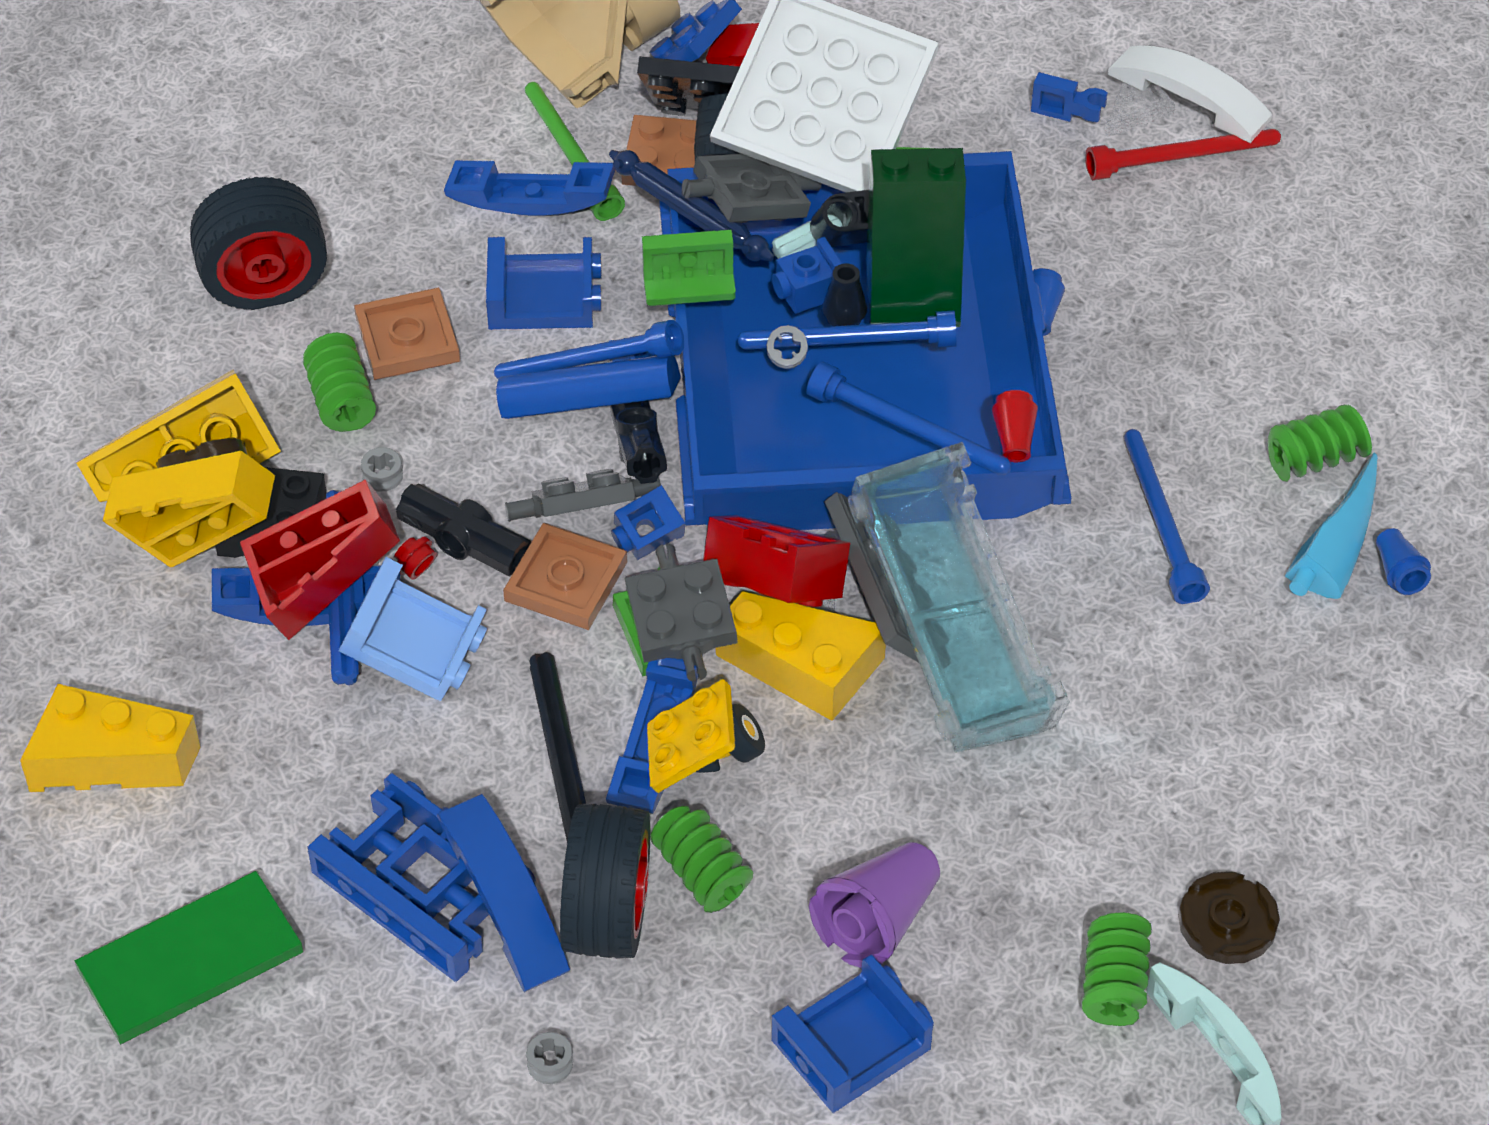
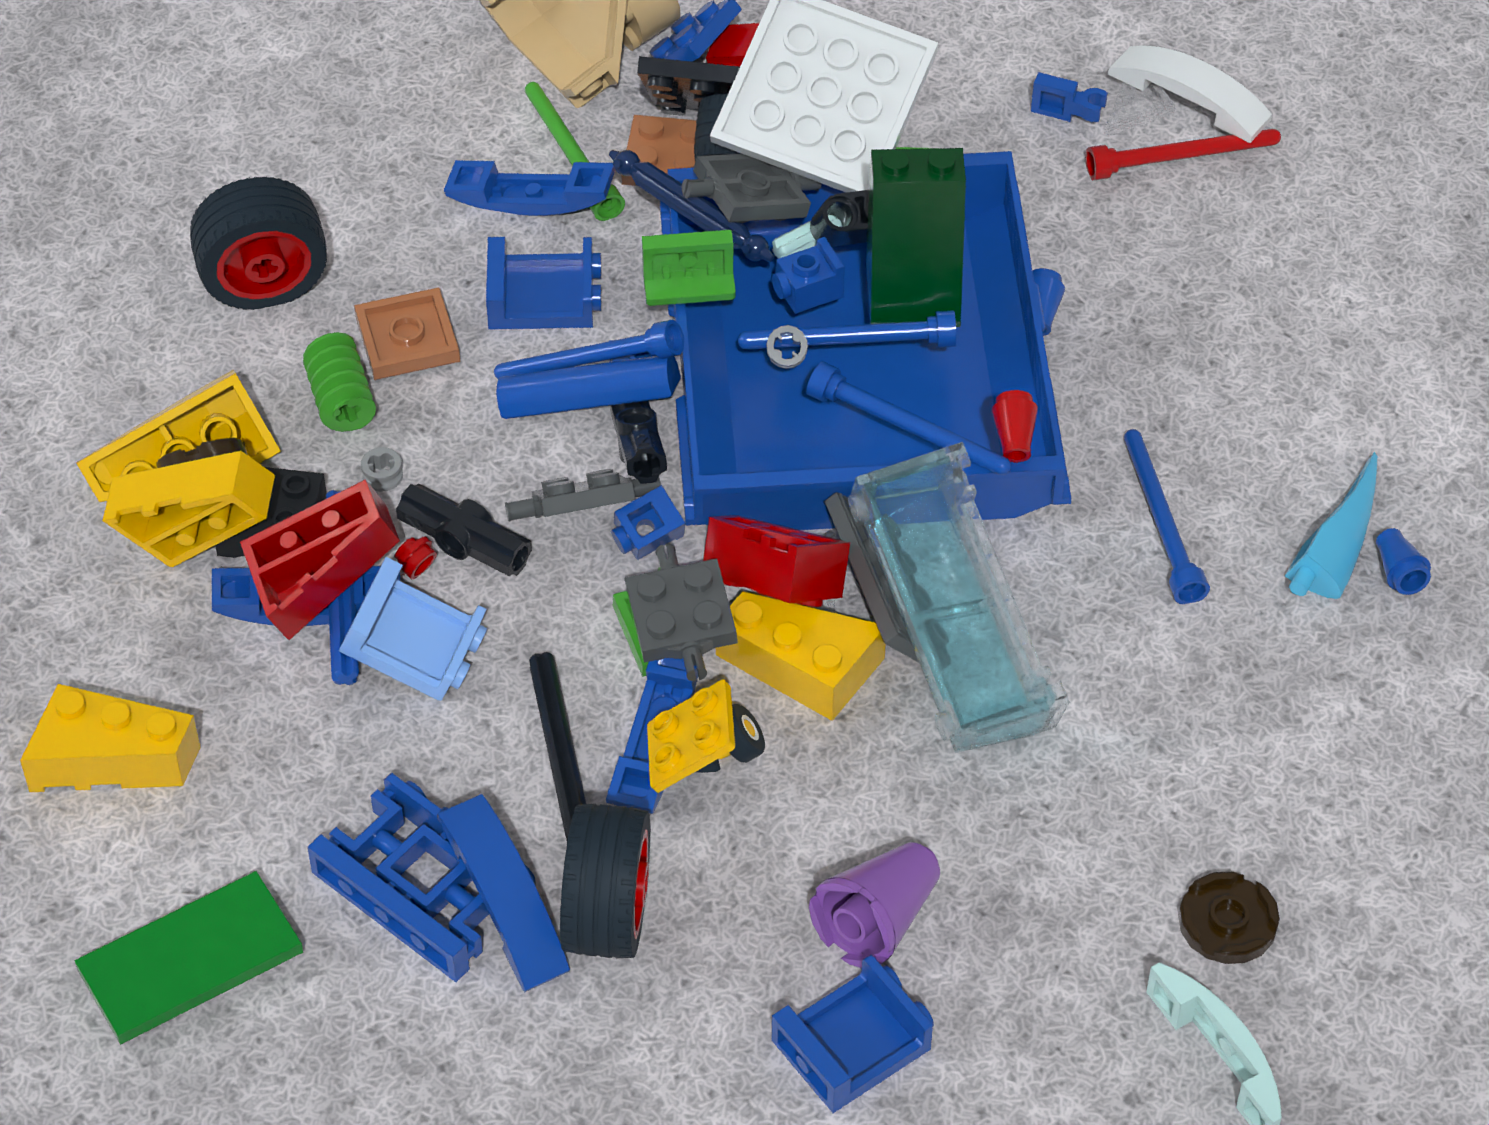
(563, 1051): light grey bush -> none
(565, 576): nougat plate -> none
(701, 857): bright green piece -> none
(845, 297): black cone -> none
(1116, 968): bright green piece -> none
(1318, 439): bright green piece -> none

